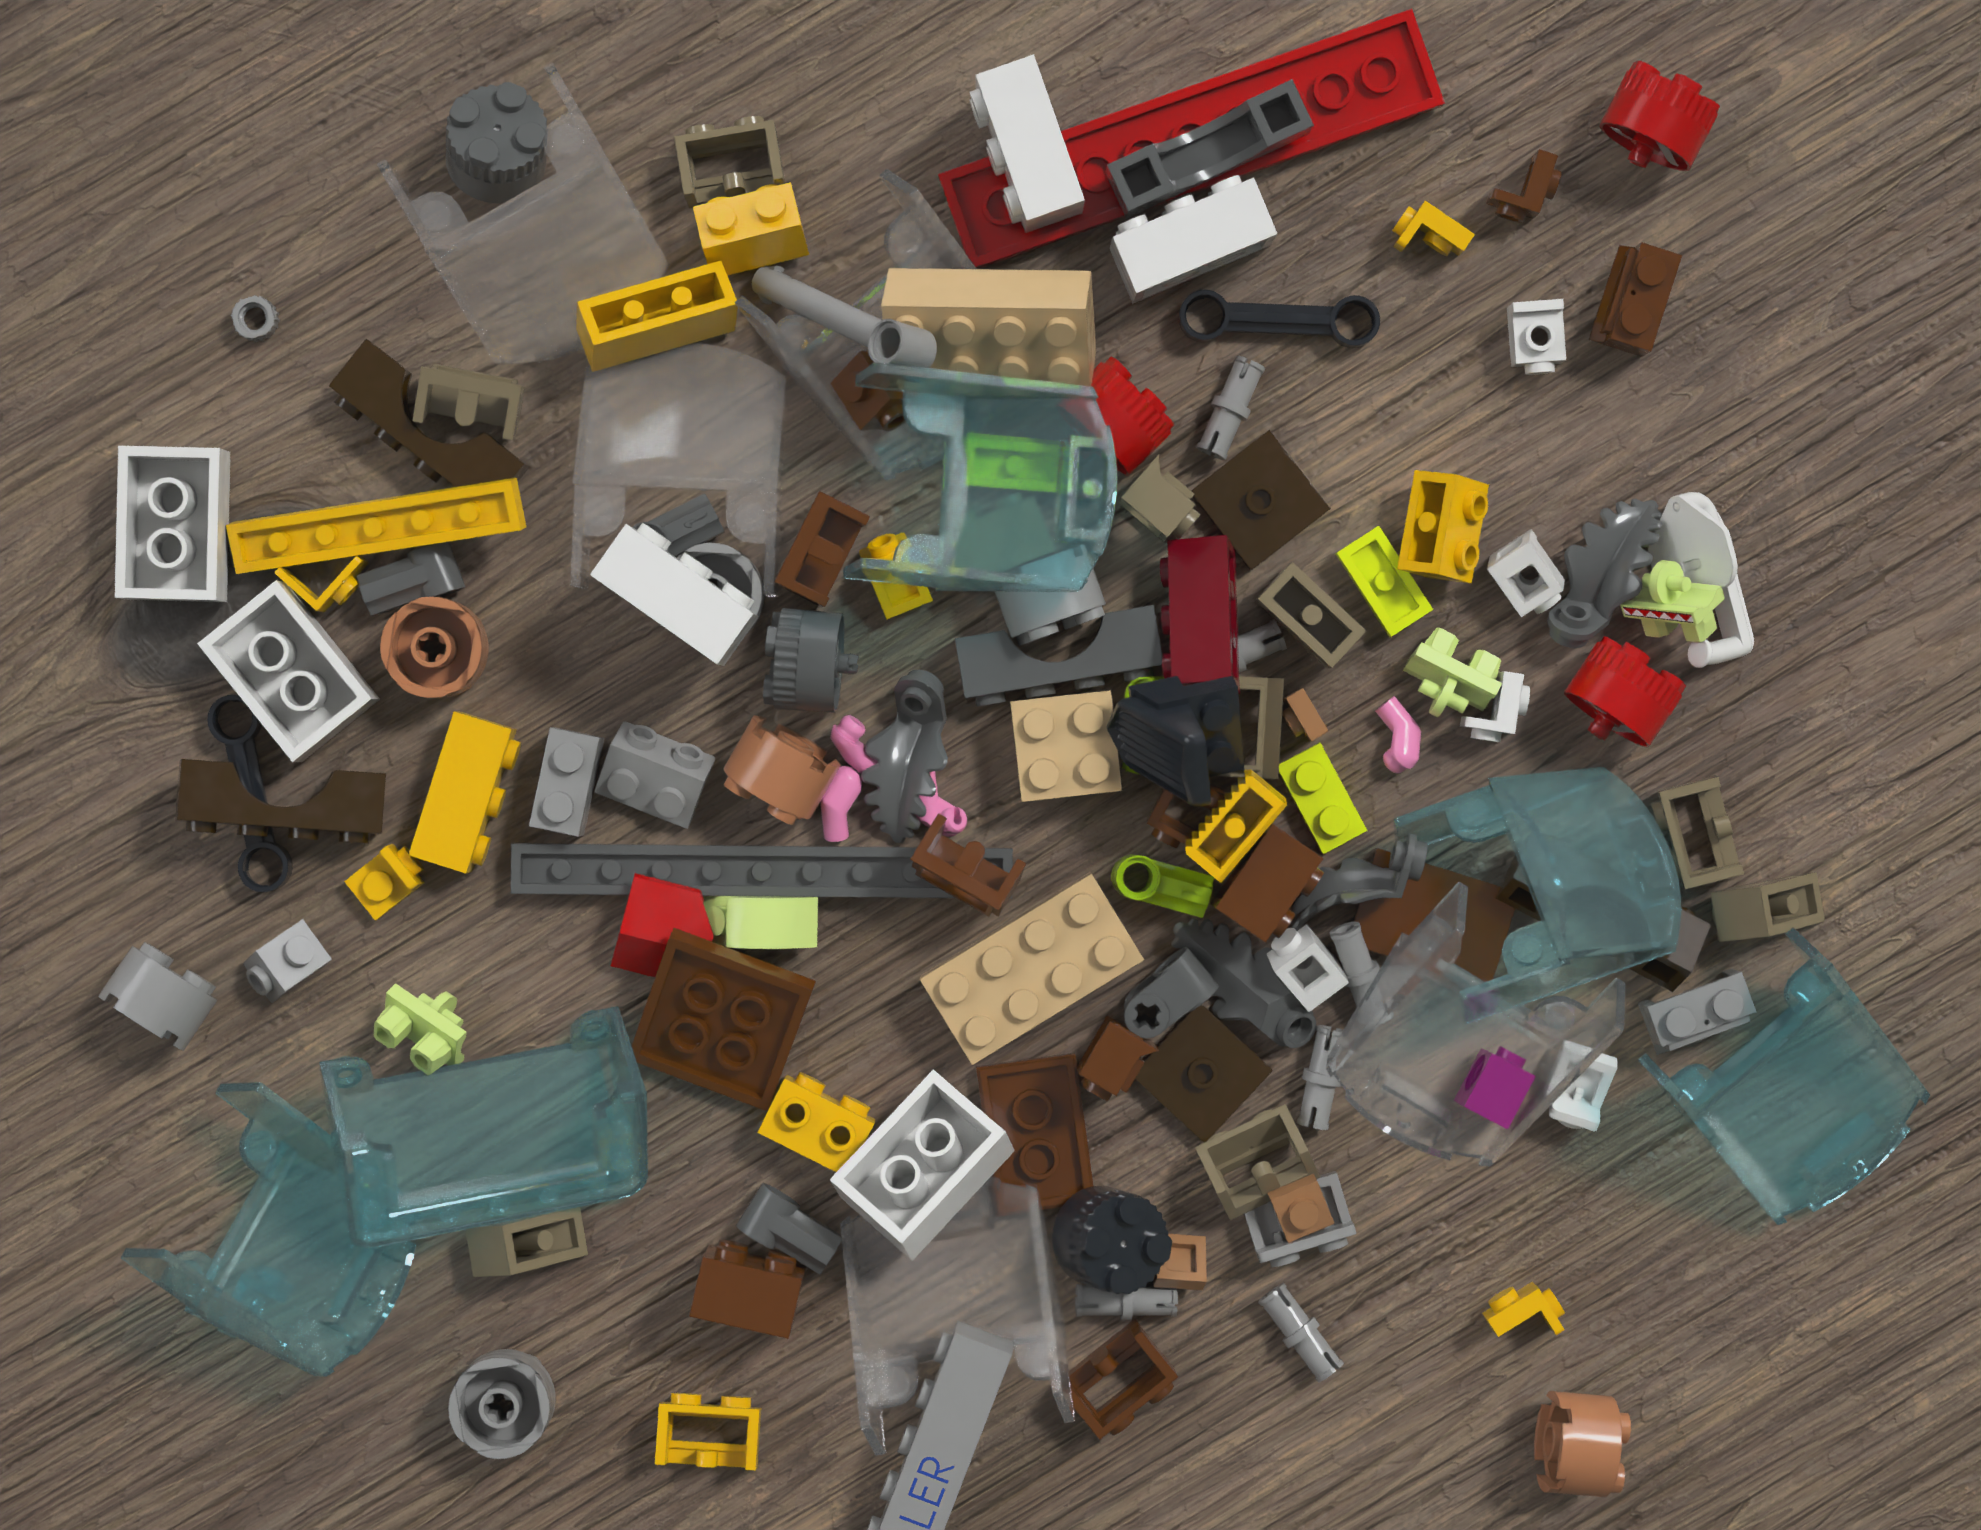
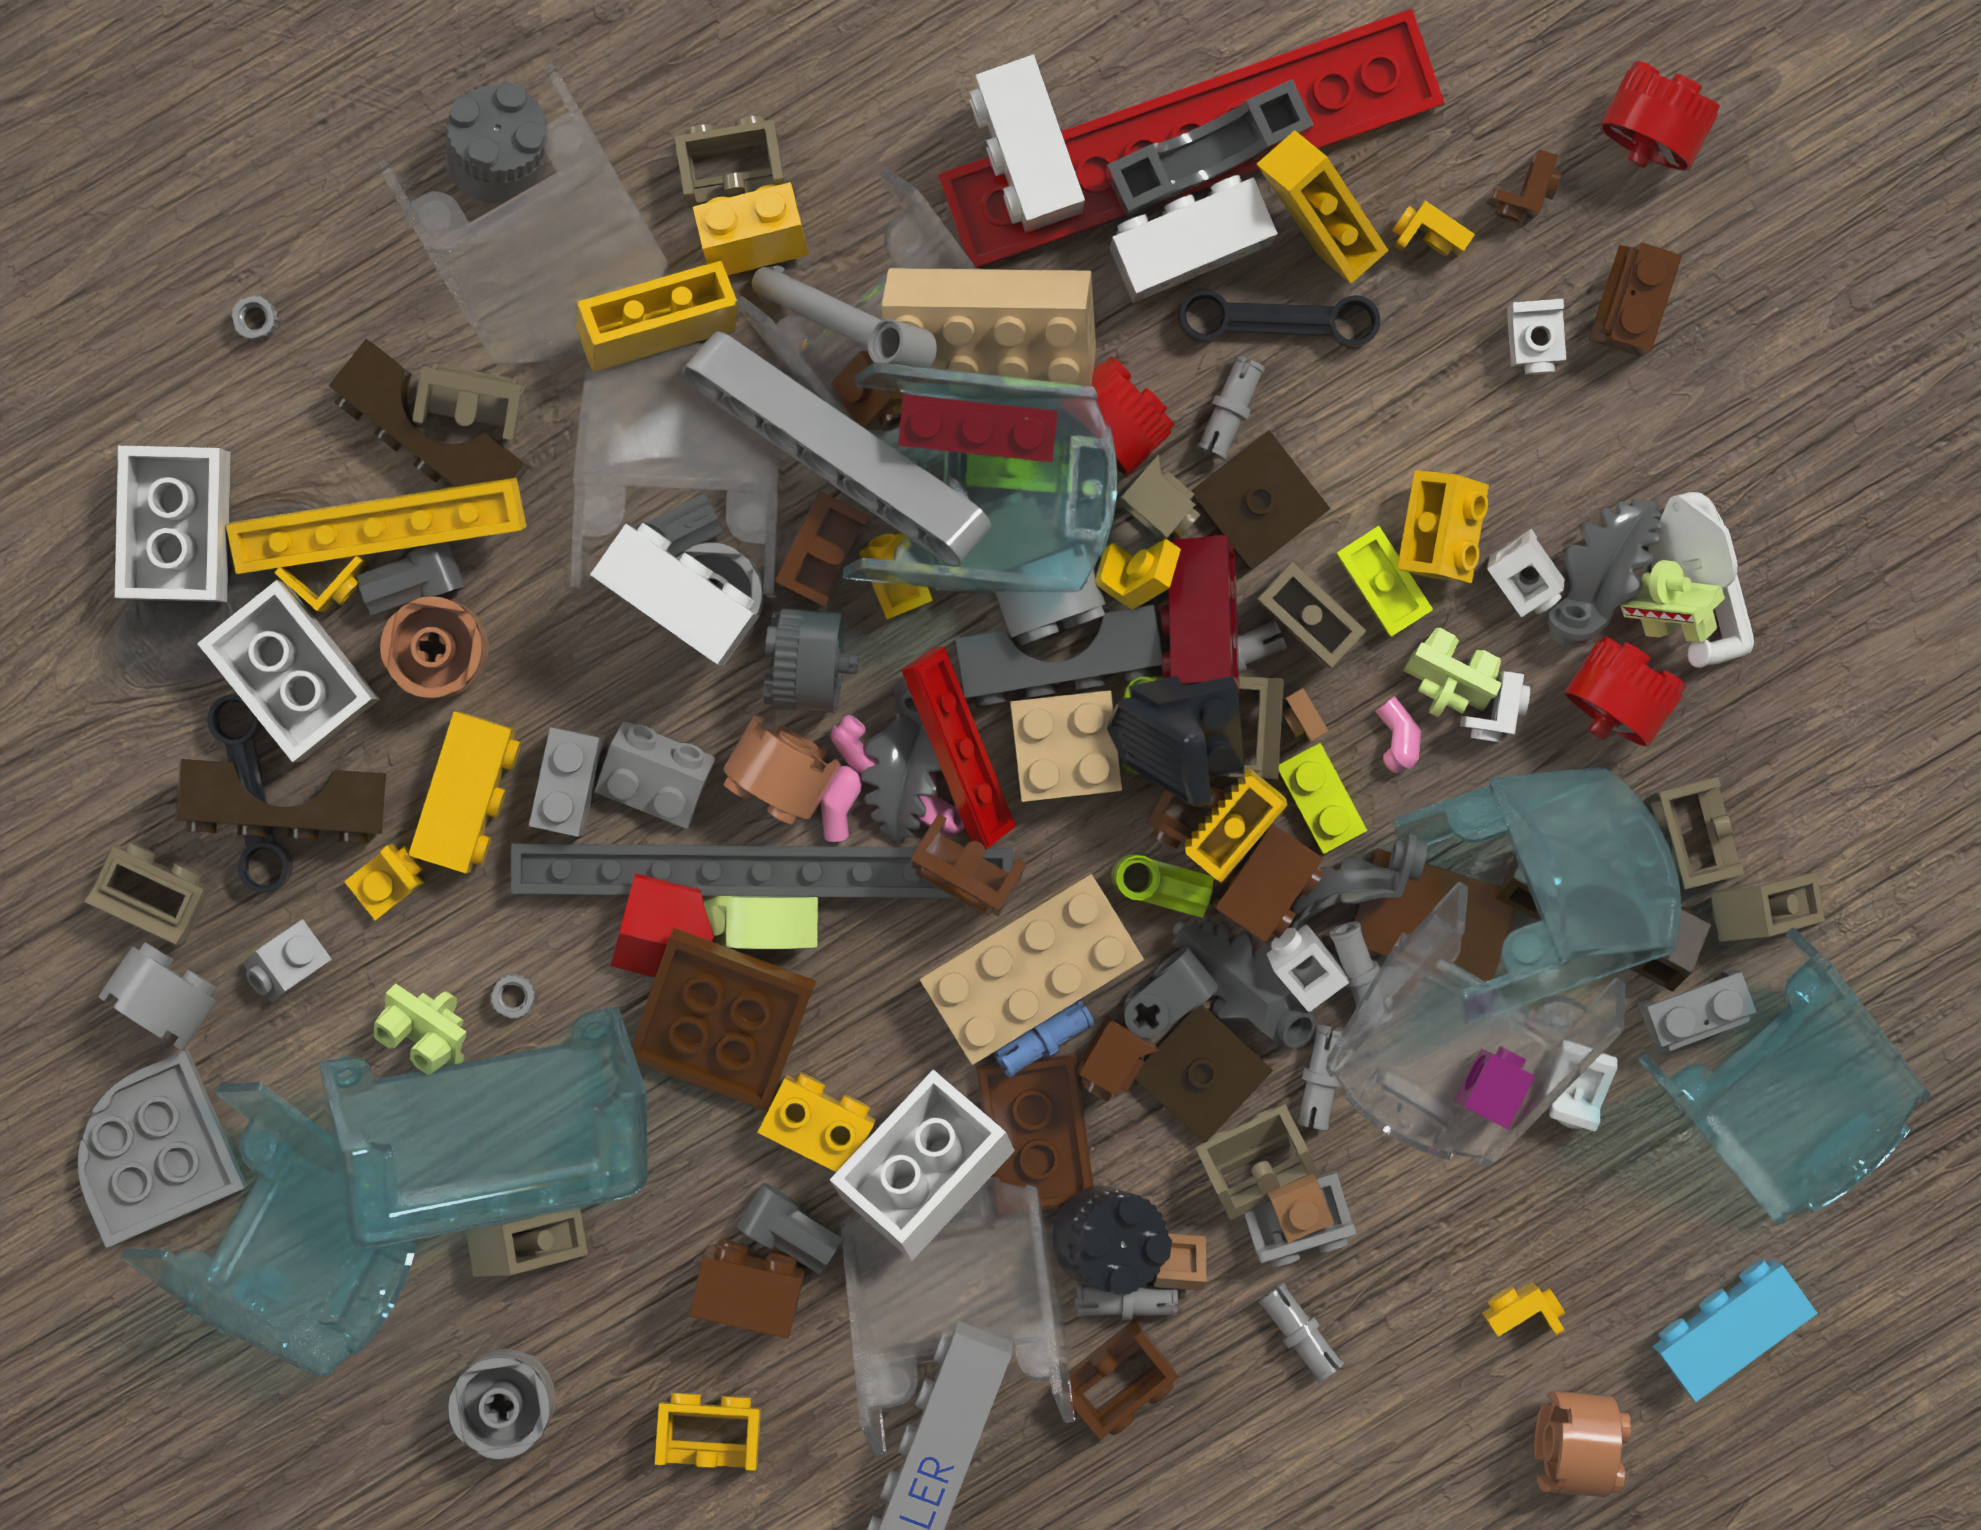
(139, 913): none -> dark tan window
(154, 1151): none -> light grey plate
(517, 980): none -> light grey axle
(837, 449): none -> light grey beam
(958, 747): none -> red tile
(977, 428): none -> dark red brick
(1044, 1038): none -> medium blue pin
(1137, 577): none -> yellow bracket
(1322, 206): none -> yellow brick
(1733, 1328): none -> medium azure brick

